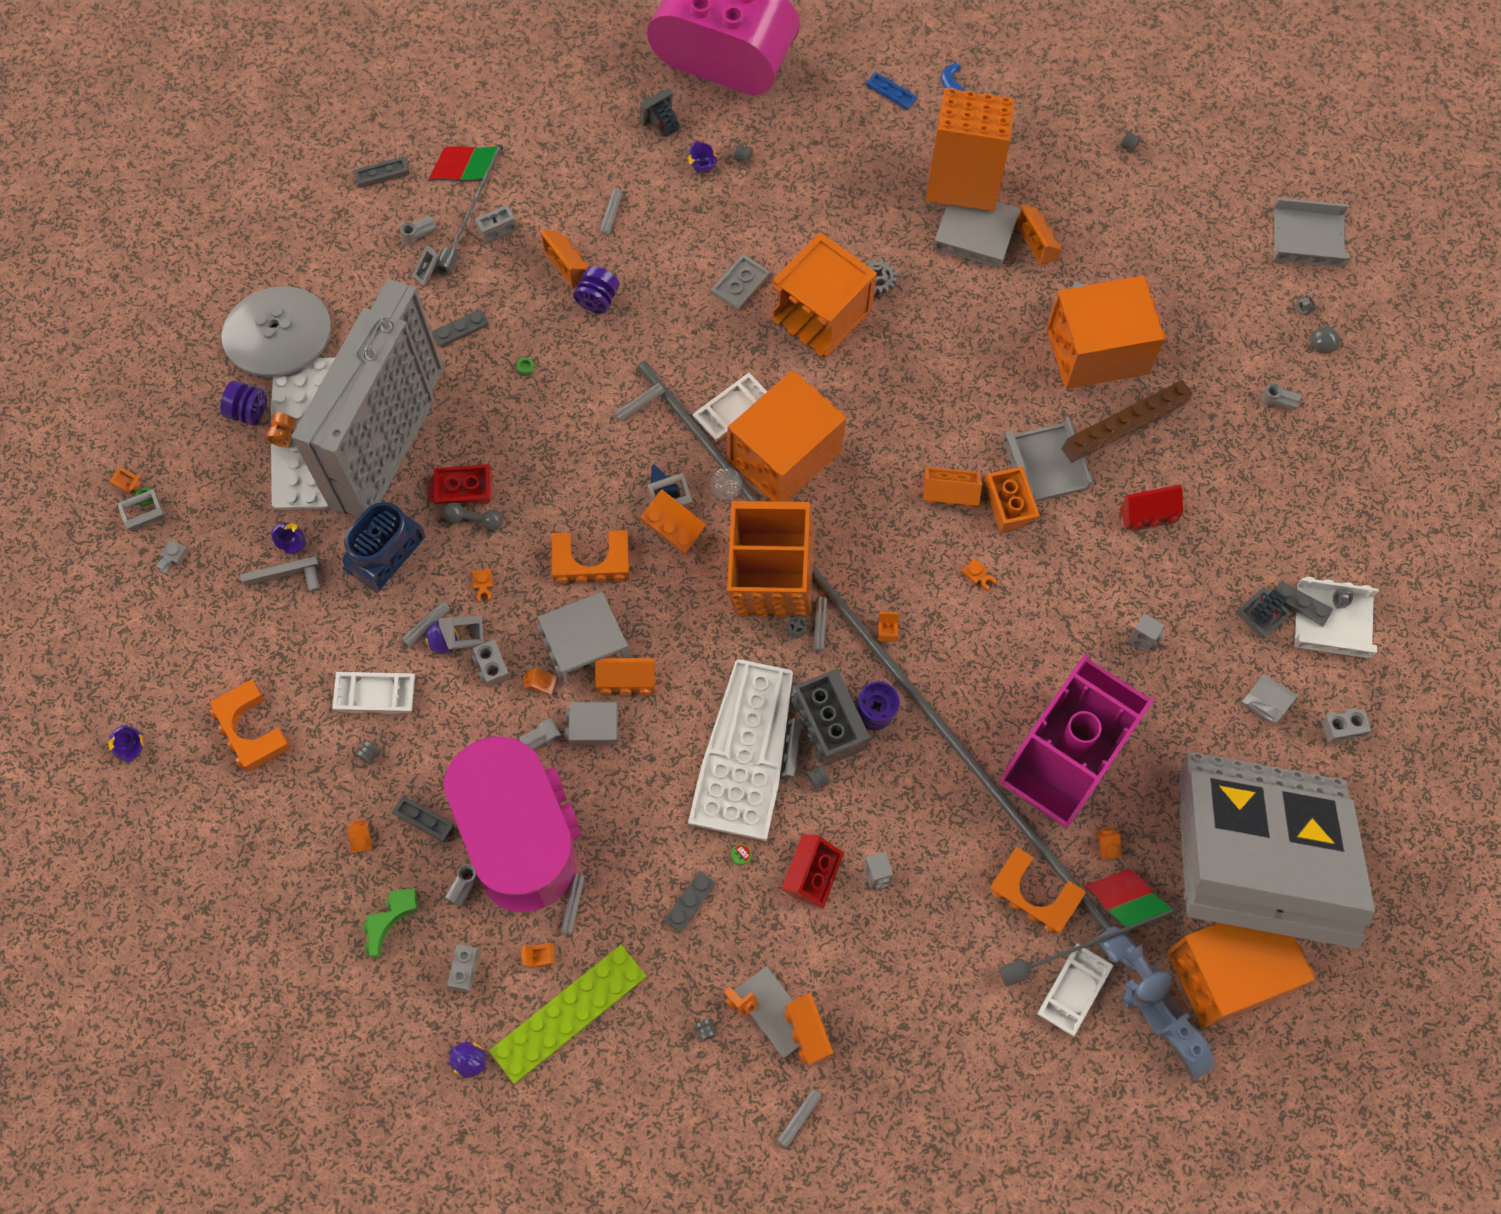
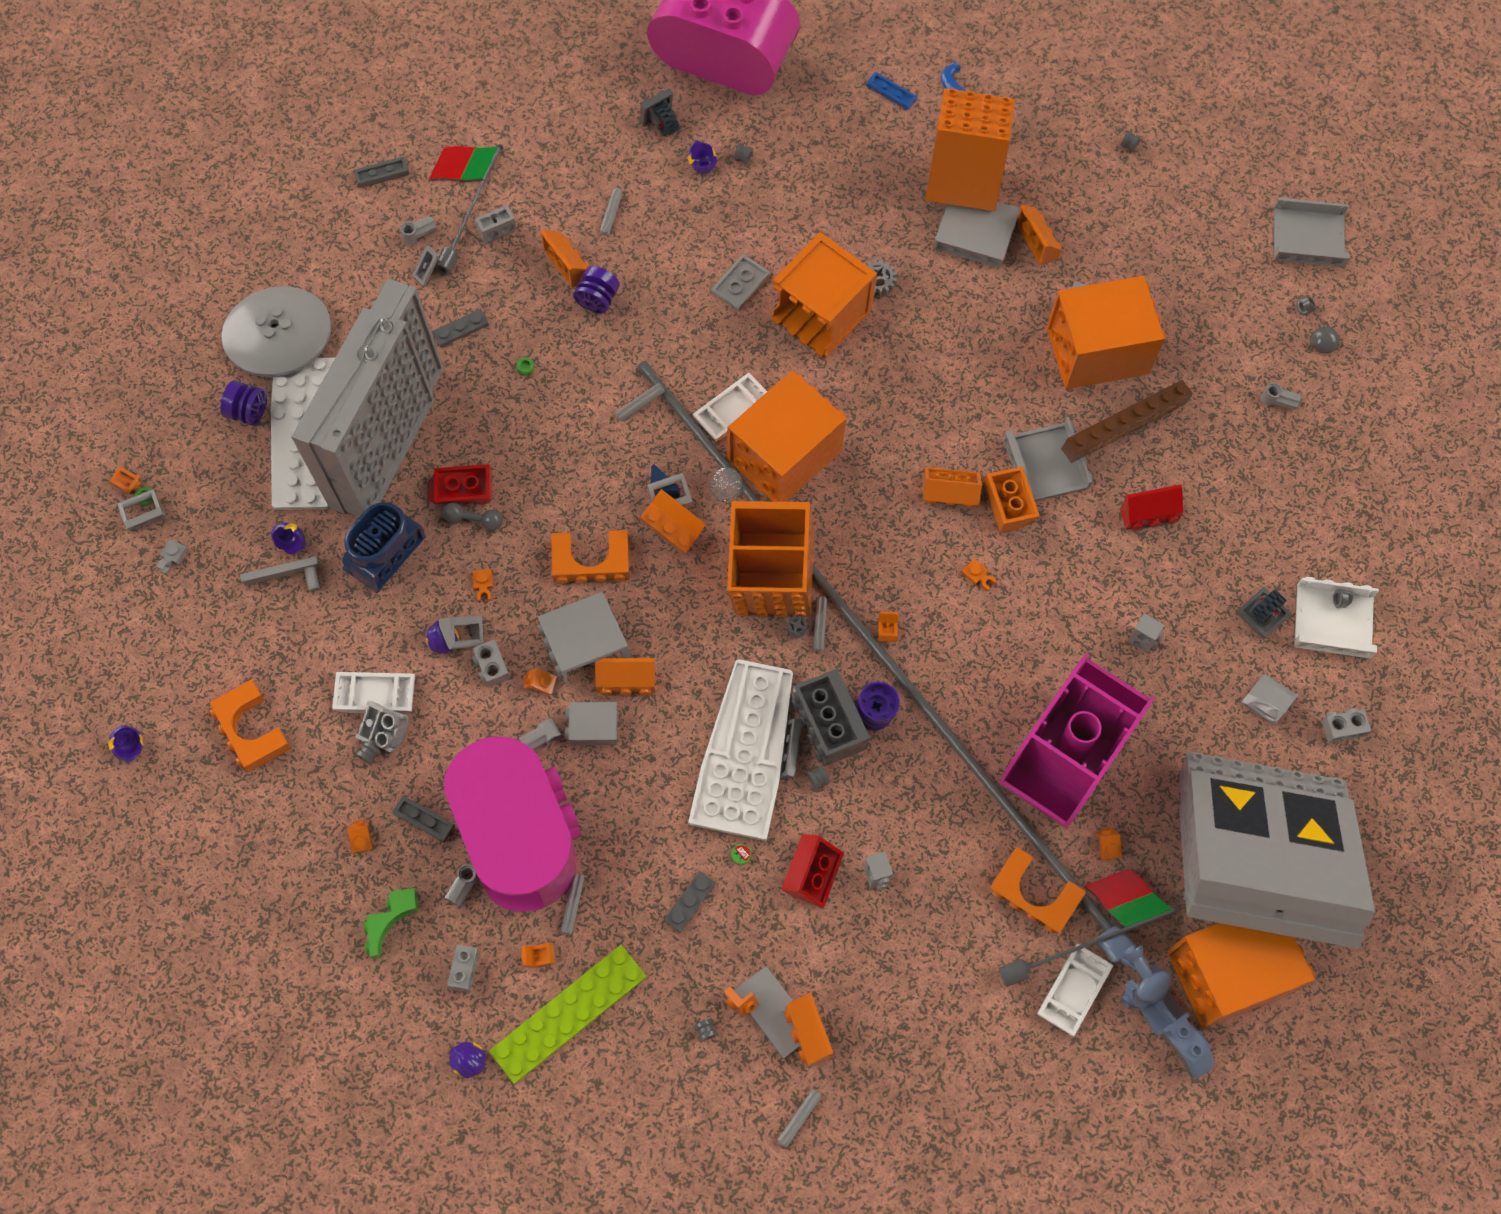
(281, 430): orange wheel -> none
(383, 727): none -> light grey slope
(414, 634): light grey axle -> none
(1304, 604): dark grey plate -> none

